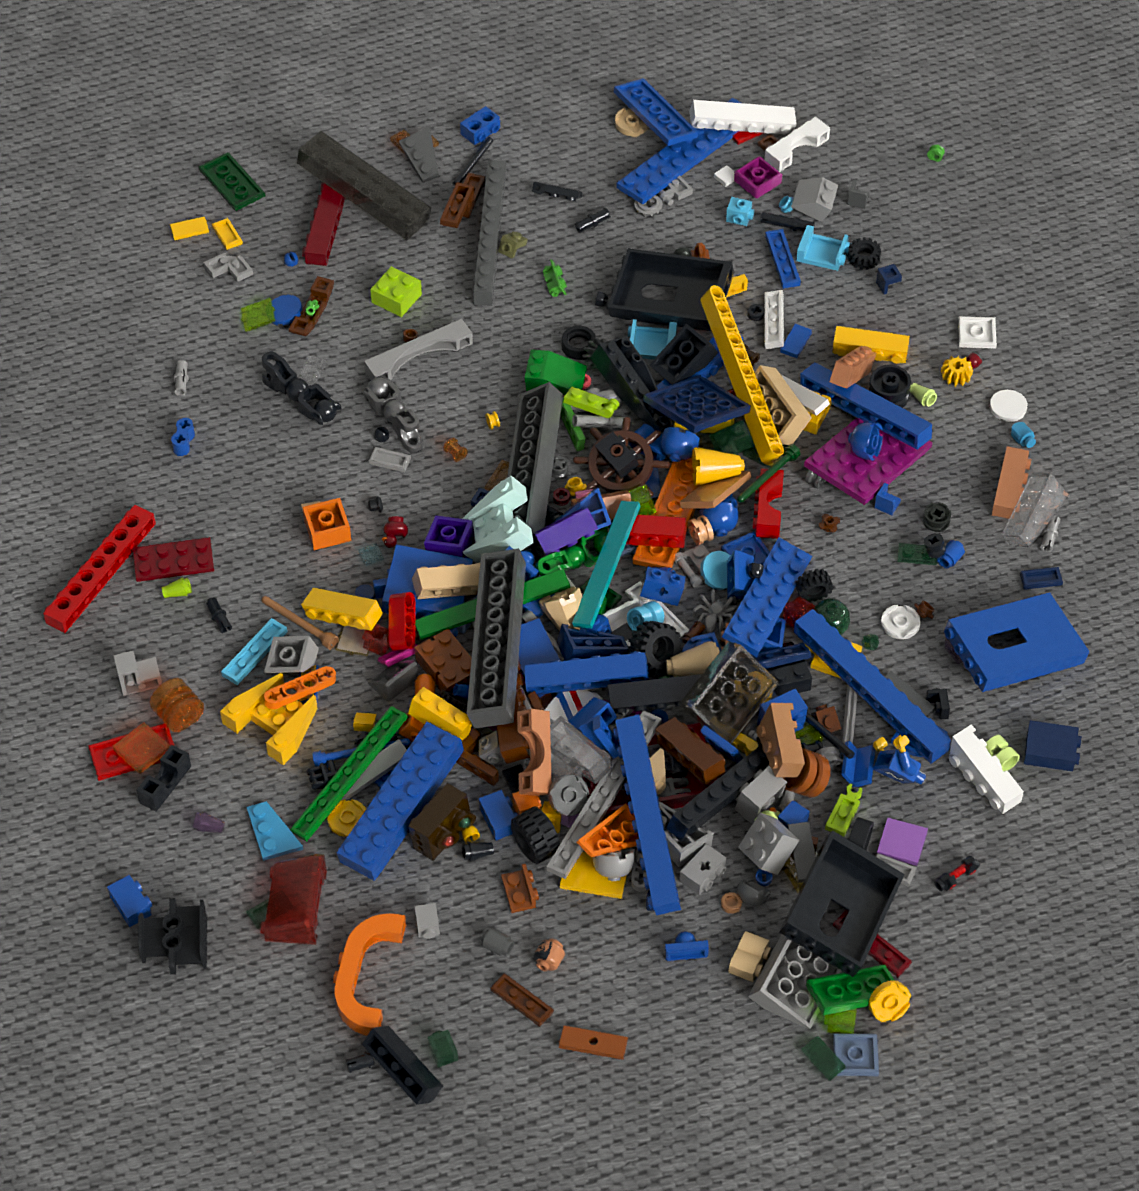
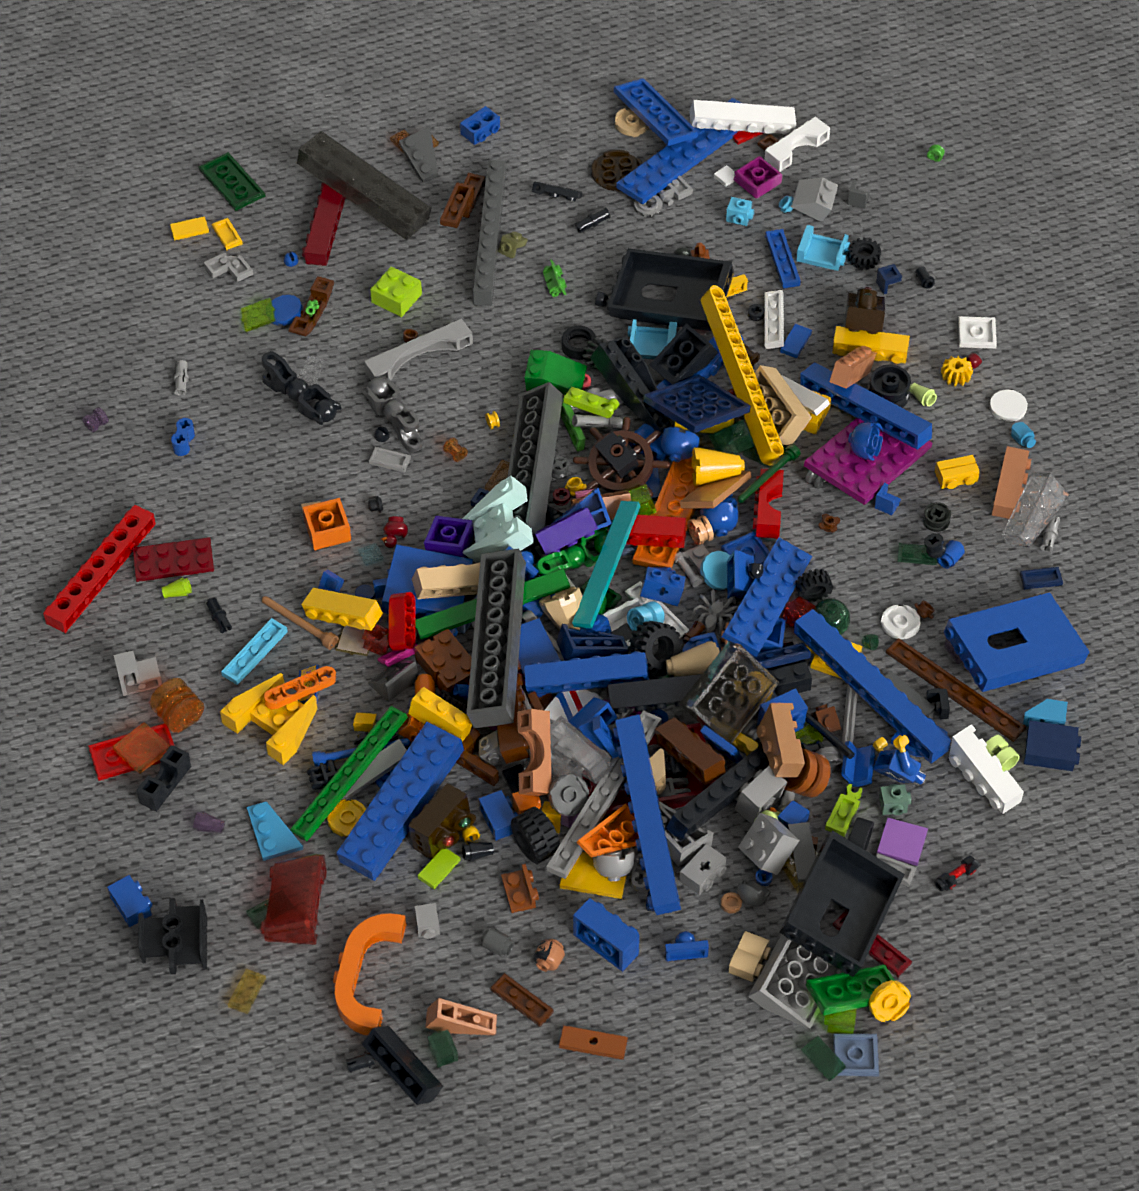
(96, 419): none -> clear purple wheel
(246, 991): none -> clear yellow tile
(291, 654): light grey slope -> none
(331, 581): none -> blue tile
(439, 868): none -> lime tile
(459, 1019): none -> nougat slope
(474, 160): black bar -> none
(606, 934): none -> blue brick
(613, 167): none -> dark brown tile
(783, 221): black pin -> none
(865, 311): none -> dark brown piece
(894, 799): none -> sand green brick
(926, 280): none -> black pin
(956, 690): none -> reddish brown tile
(957, 472): none -> yellow brick
(1047, 711): none -> dark azure slope

